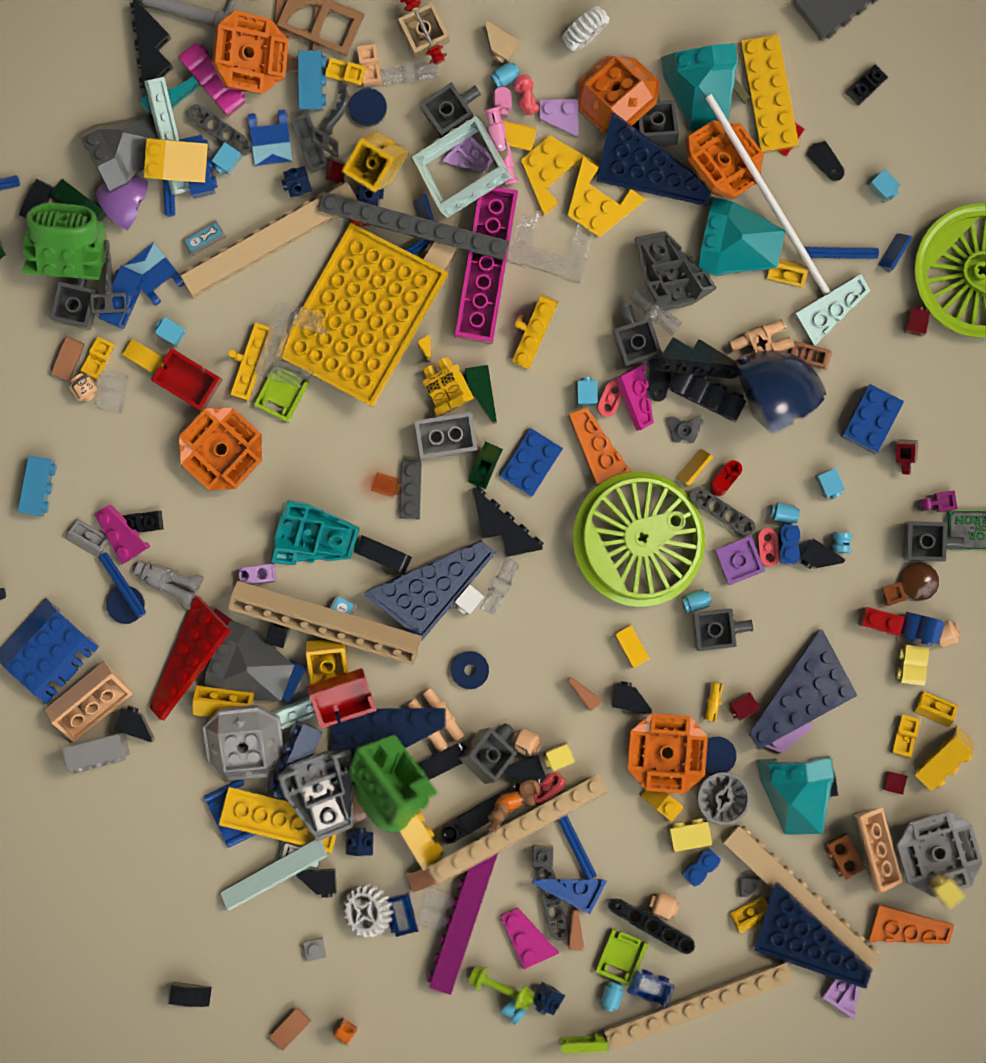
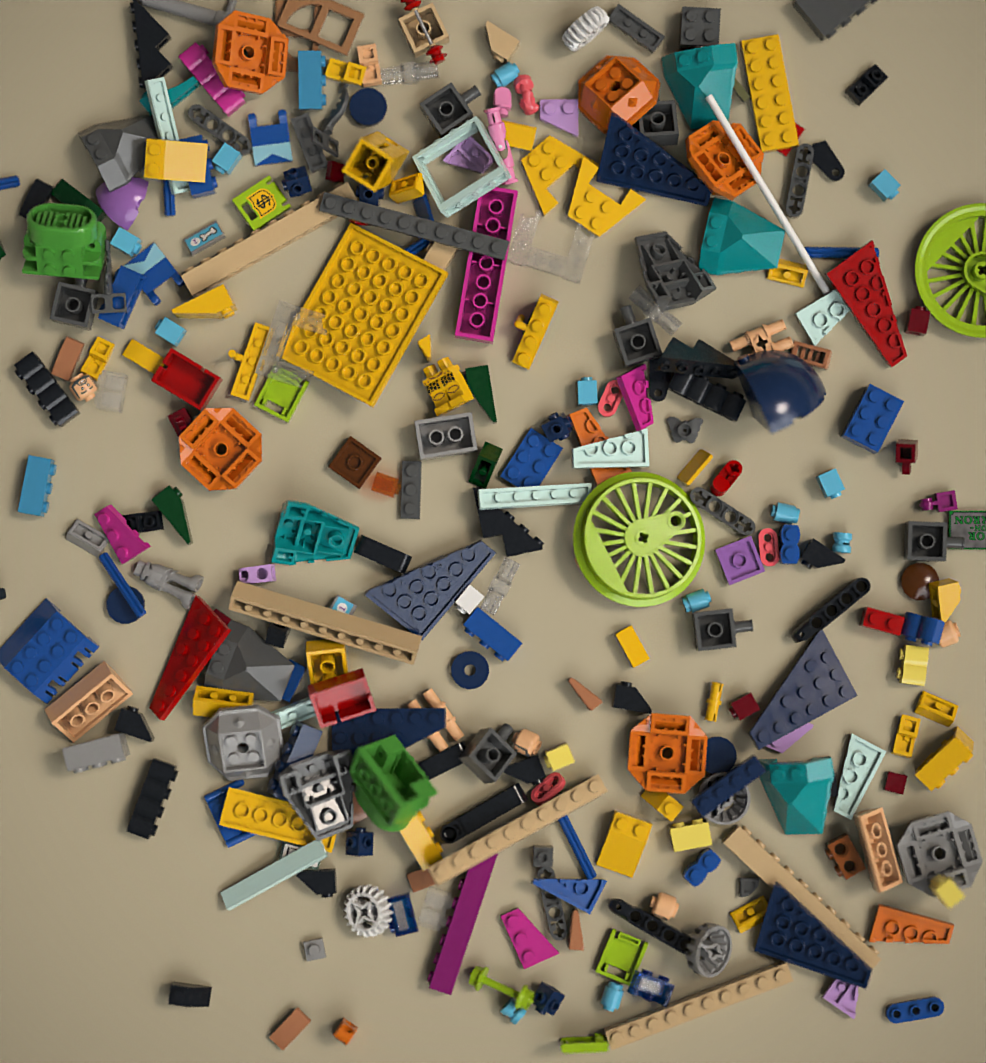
(47, 389): none -> black brick
(126, 242): none -> medium azure brick
(151, 798): none -> black brick
(173, 508): none -> dark green slope
(180, 420): none -> dark red brick
(212, 304): none -> yellow slope
(265, 202): none -> lime container
(355, 462): none -> reddish brown plate
(407, 188): none -> yellow slope
(492, 635): none -> blue brick
(511, 801): medium nougat piece -> none
(533, 496): none -> light aqua plate
(551, 427): none -> dark blue brick
(618, 452): none -> light aqua wing
(624, 843): none -> yellow slope
(636, 28): none -> dark grey plate
(699, 27): none -> dark grey brick
(714, 951): none -> light grey gear
(728, 785): none -> dark blue brick
(797, 180): none -> dark grey beam
(840, 607): none -> black piece
(857, 773): none -> light aqua wing
(866, 295): none -> red wing
(894, 593): dark orange plate -> none
(895, 251): blue slope -> none
(906, 1007): none -> blue plate
(944, 598): none -> yellow slope

